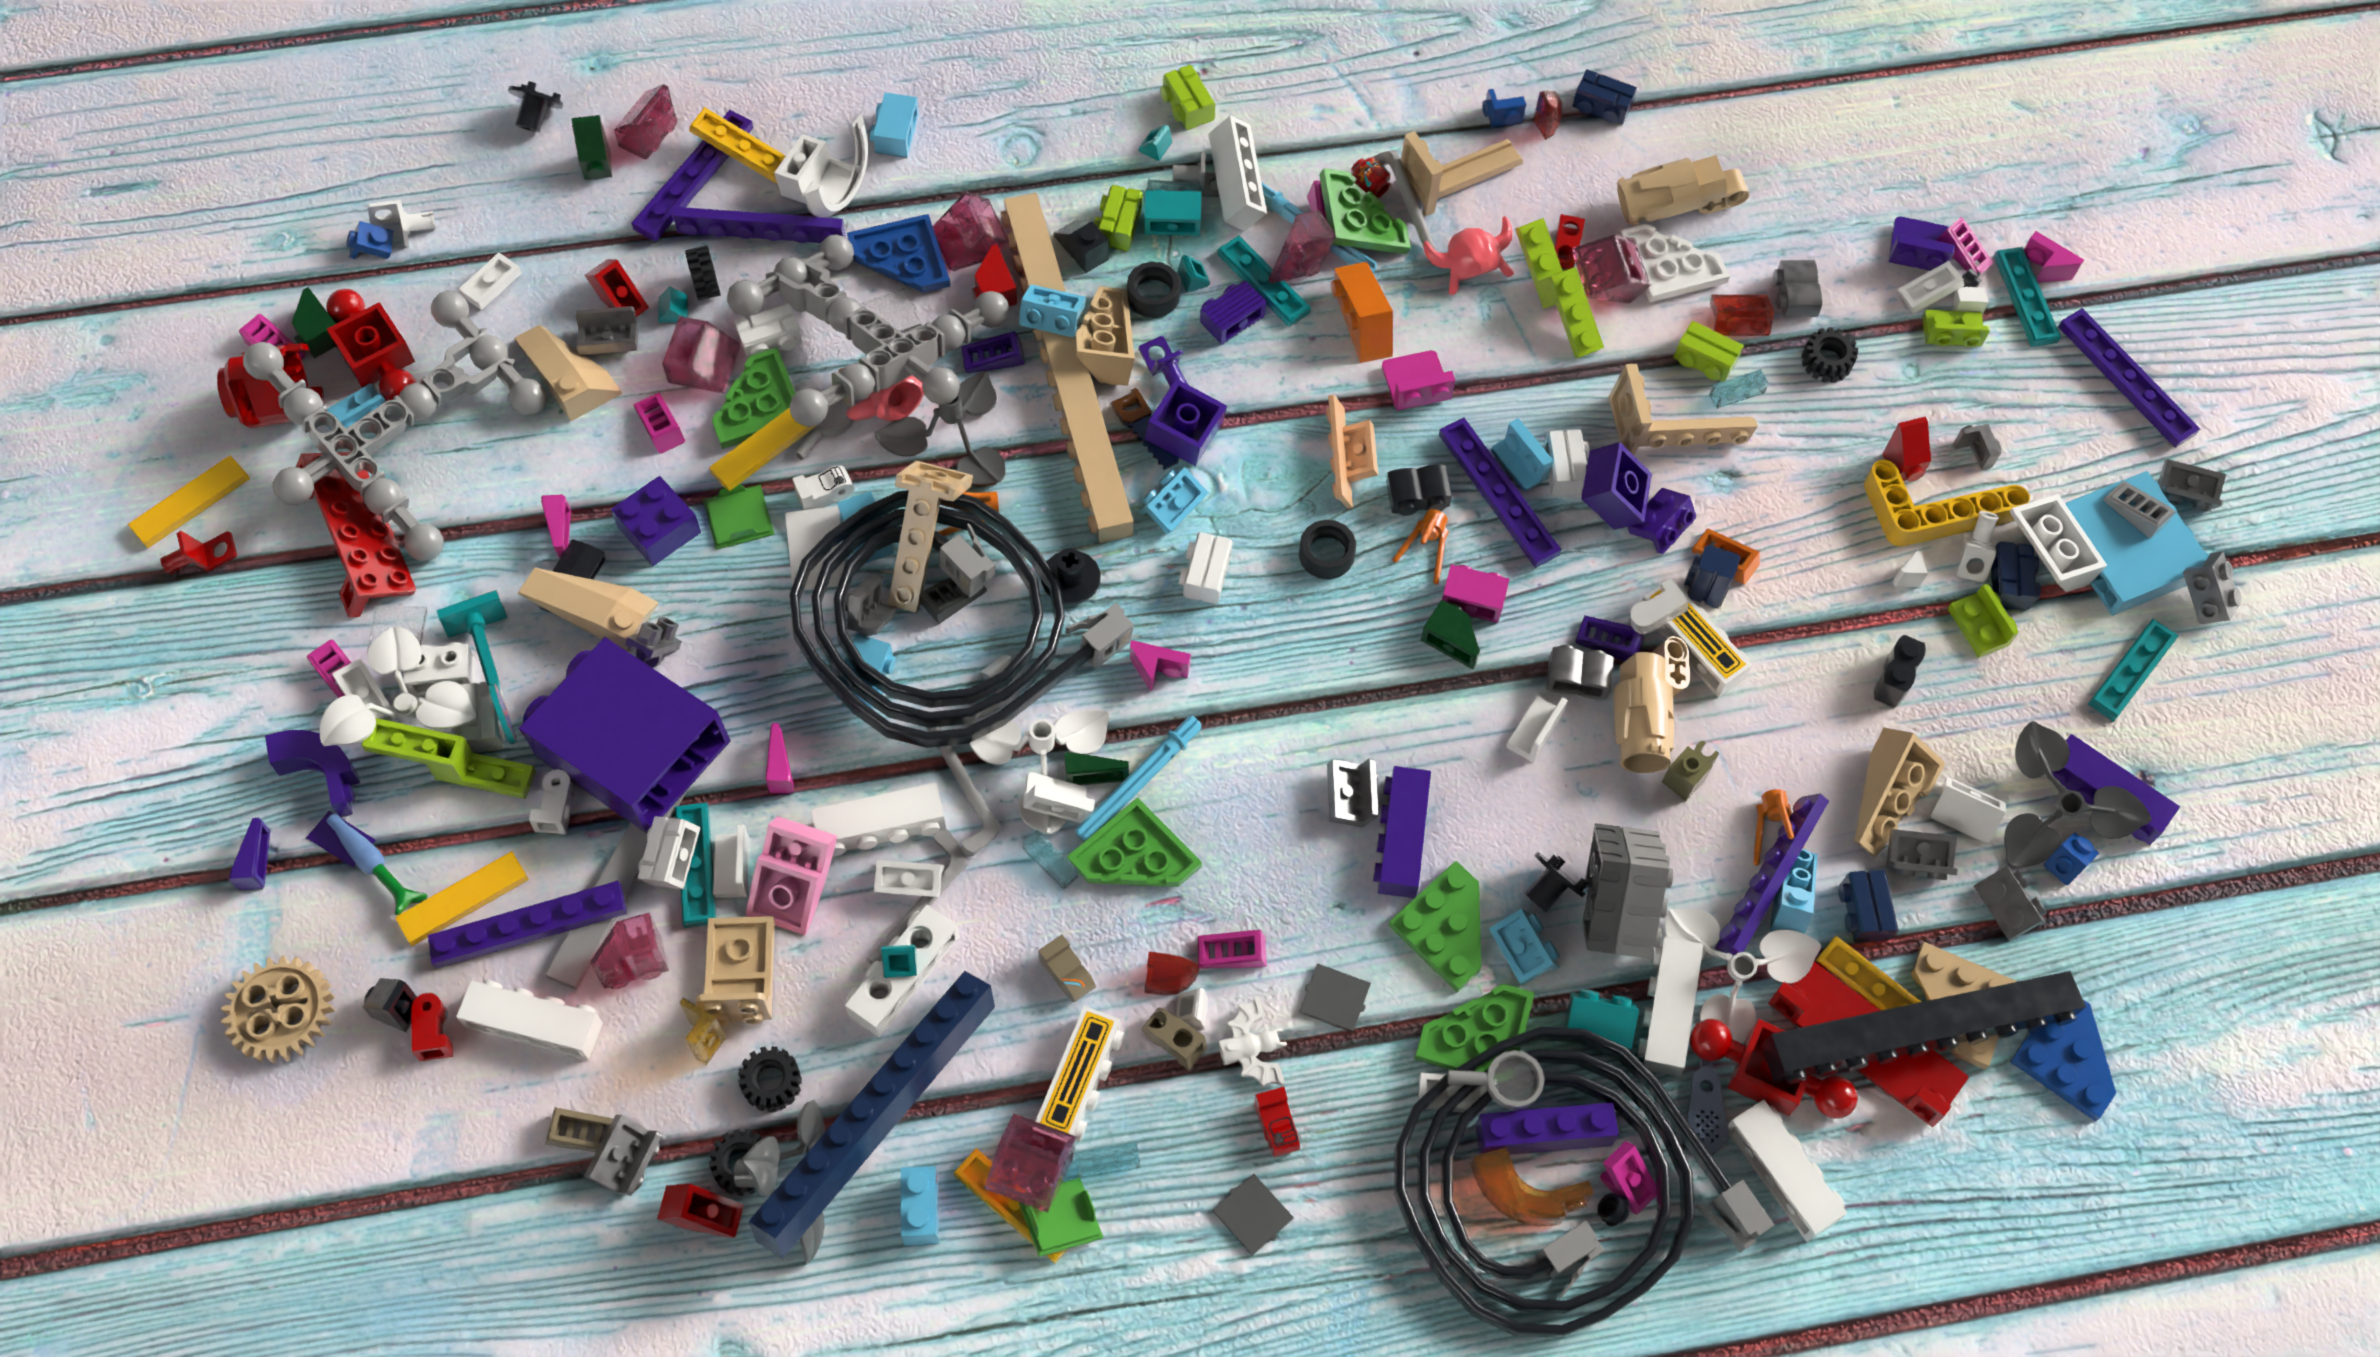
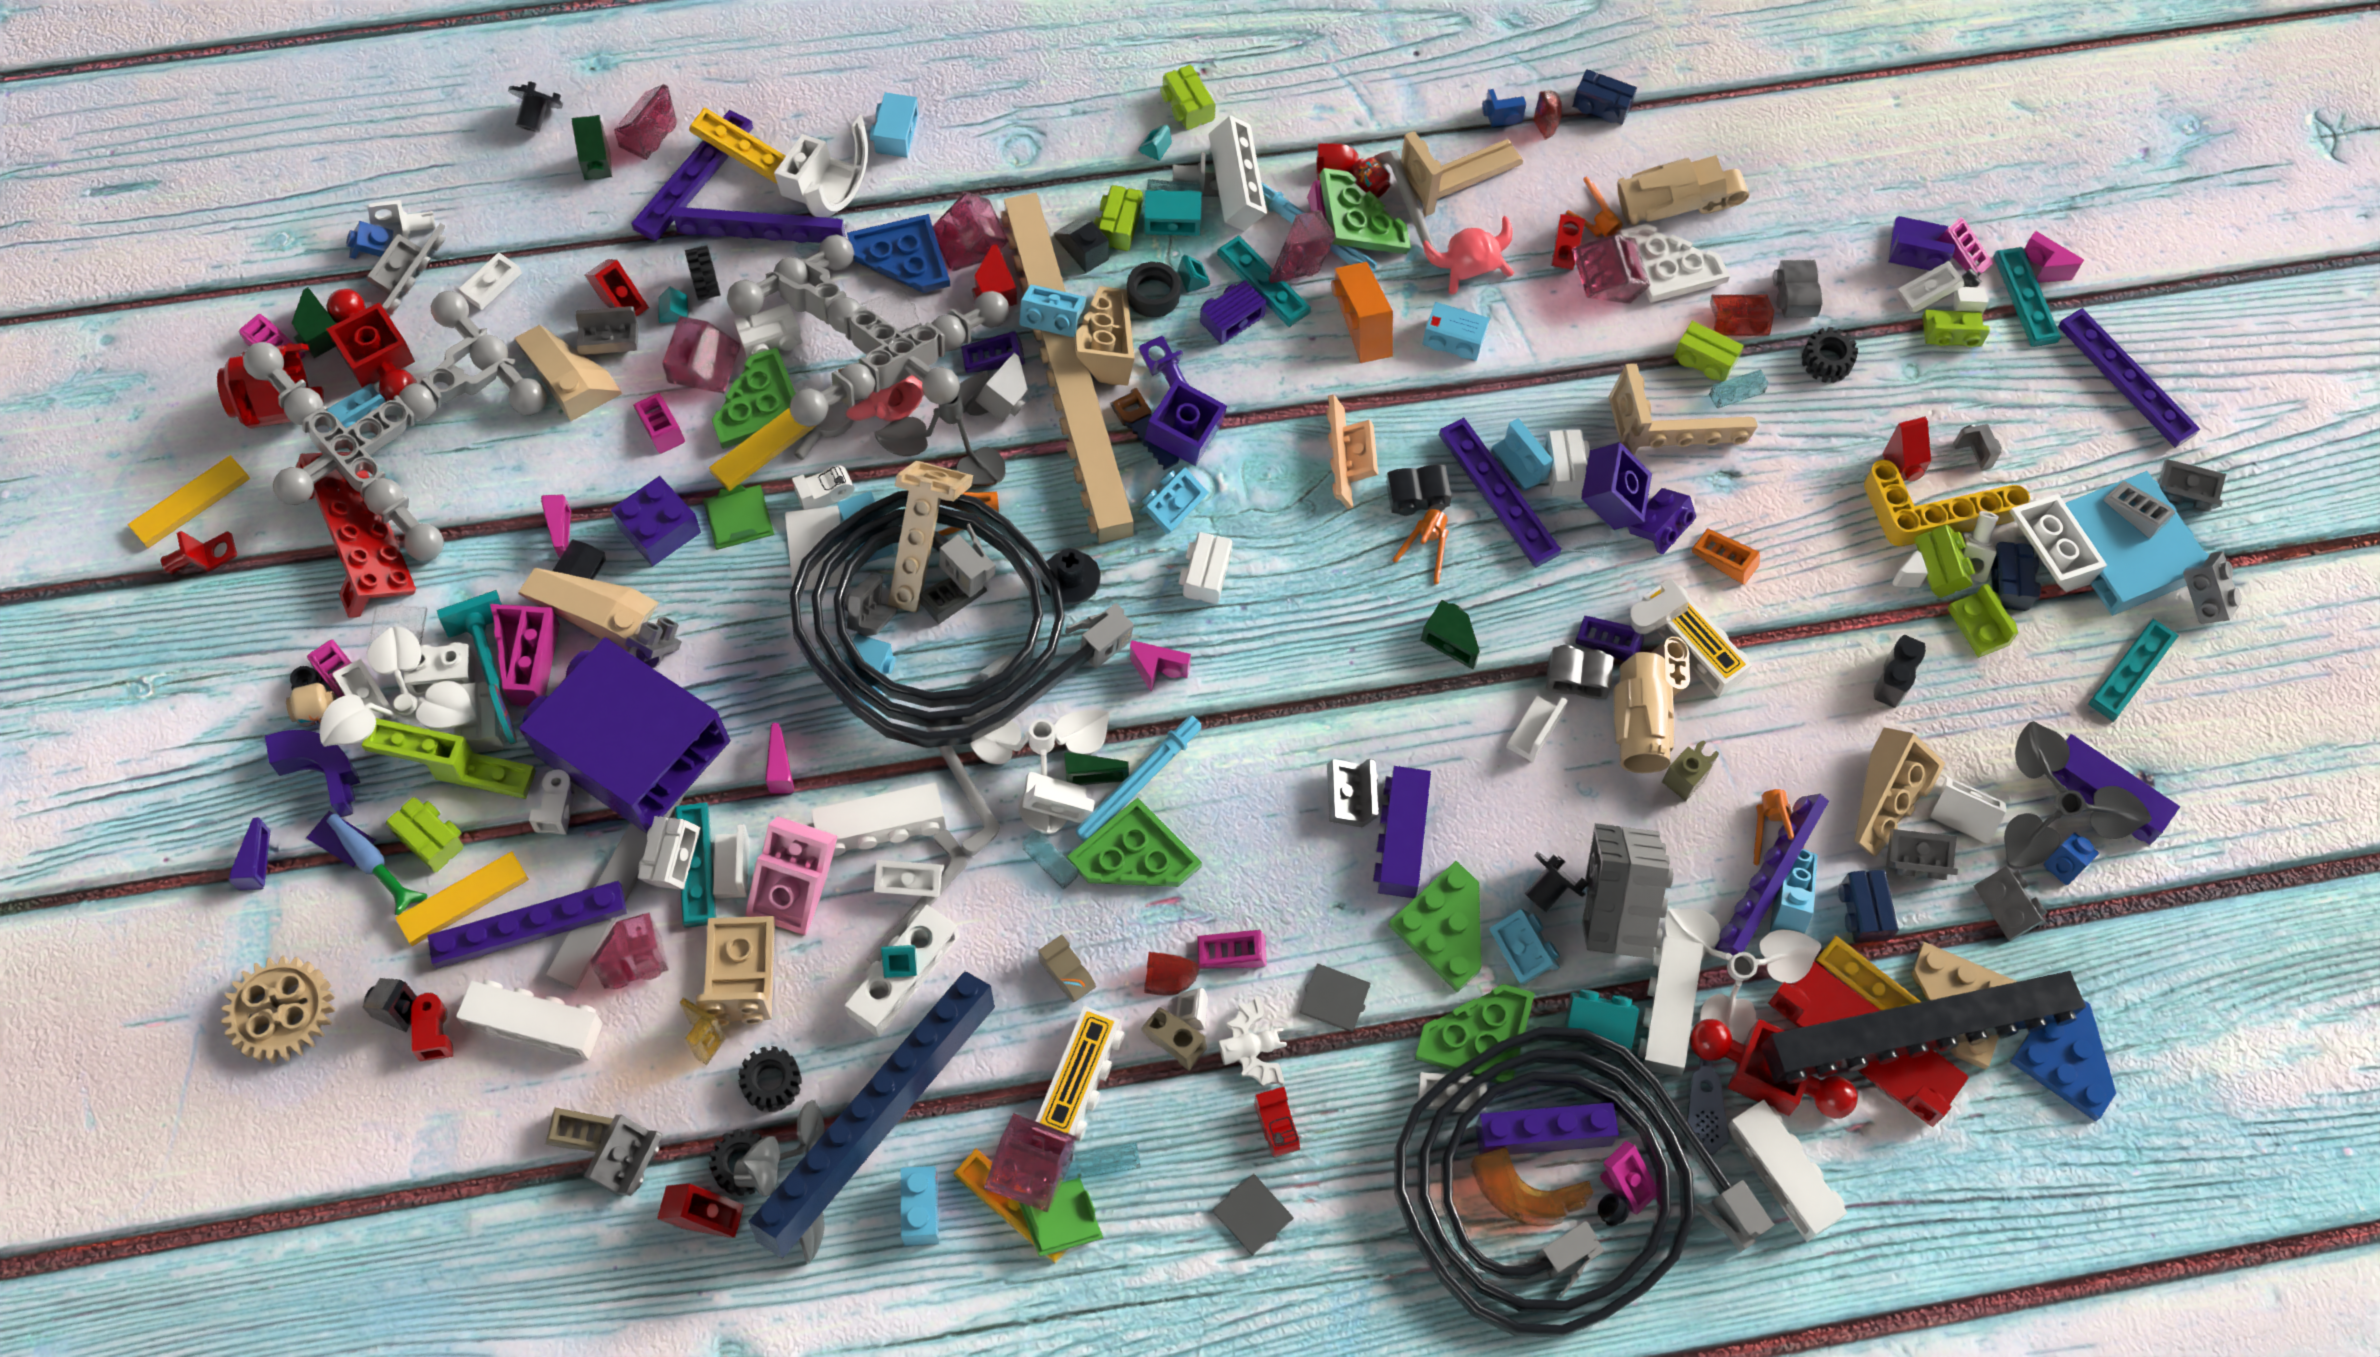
(302, 674): none -> black plate
(308, 704): none -> tan head
(399, 264): none -> light grey bracket
(425, 834): none -> lime brick
(526, 649): none -> dark pink wedge
(1004, 390): none -> slope
(1328, 529): black tyre -> none
(1335, 157): none -> red brick
(1417, 380): dark pink bracket -> none
(1455, 331): none -> medium azure brick
(1476, 592): dark pink brick -> none
(1511, 1079): piece -> none
(1559, 288): lime bracket -> none
(1606, 220): none -> orange plant
(1711, 575): dark blue brick -> none
(1944, 560): none -> lime brick

